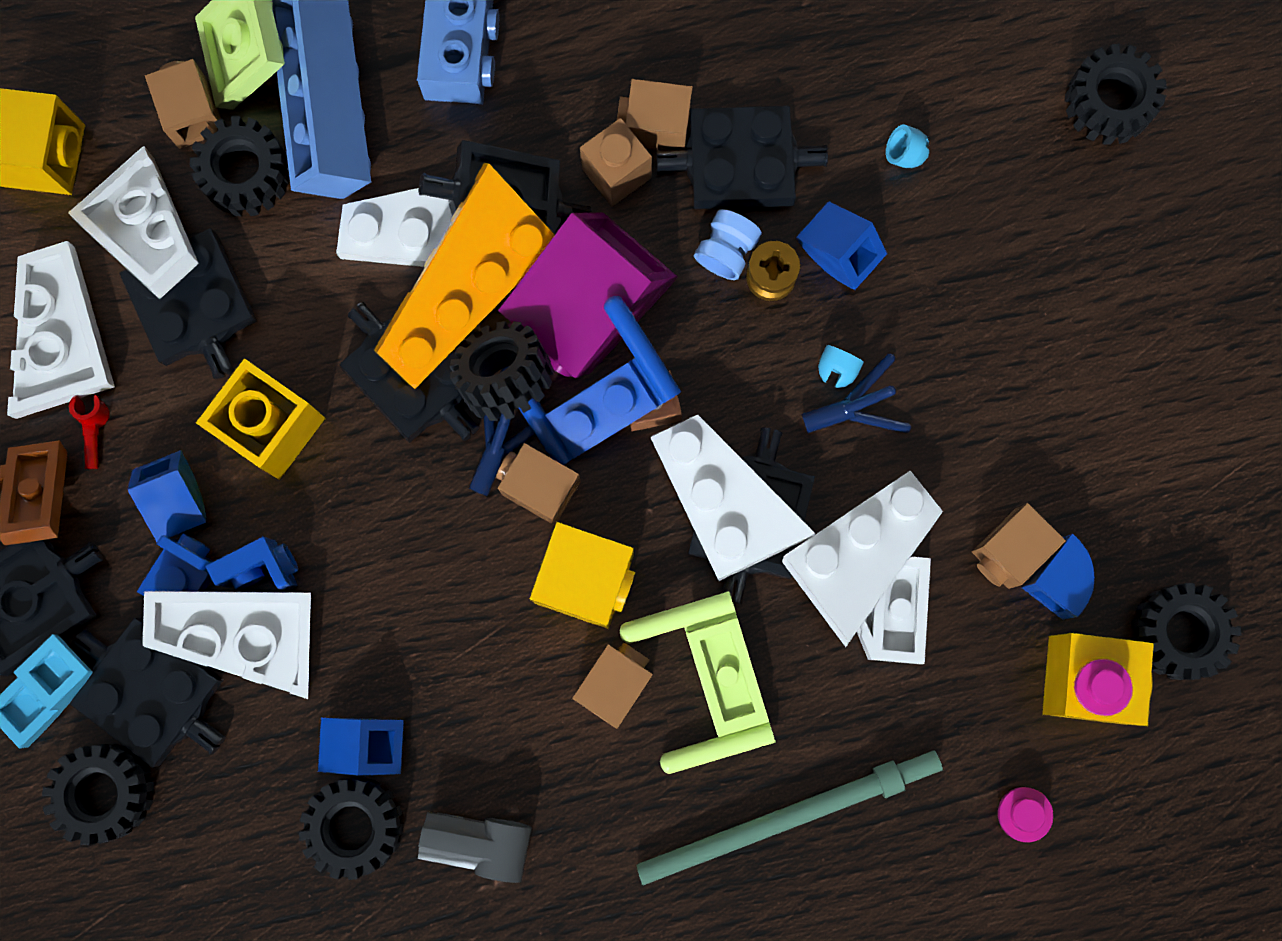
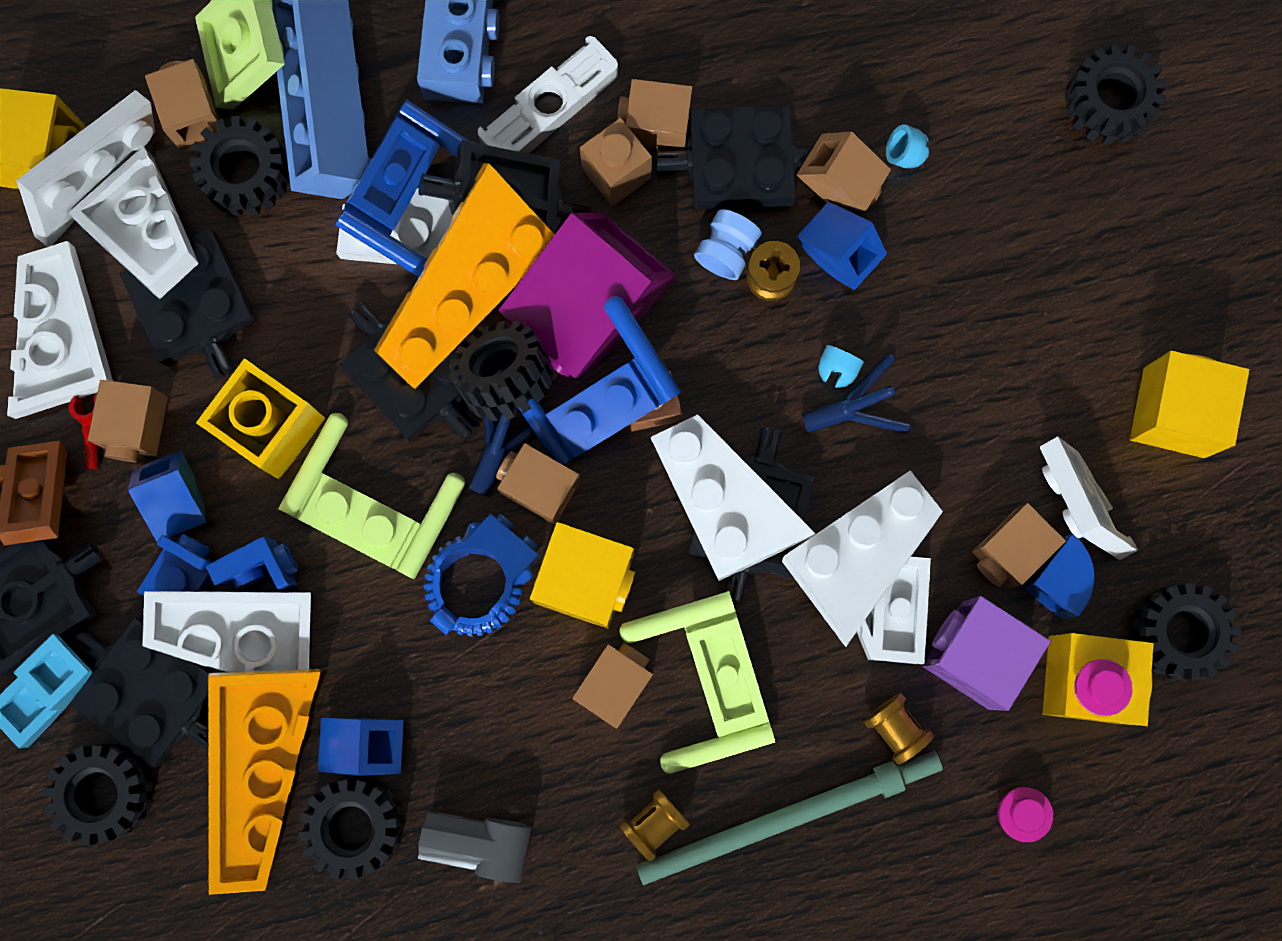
(82, 165): none -> white wing
(127, 420): none -> medium nougat brick
(253, 756): none -> light orange wing
(360, 519): none -> yellowish green plate
(392, 181): none -> blue plate
(496, 541): none -> blue piece
(575, 81): none -> white piece
(653, 825): none -> pearl gold bush
(844, 171): none -> medium nougat brick
(899, 729): none -> pearl gold bush
(985, 653): none -> medium lavender head
(1086, 502): none -> white wing
(1189, 404): none -> yellow head

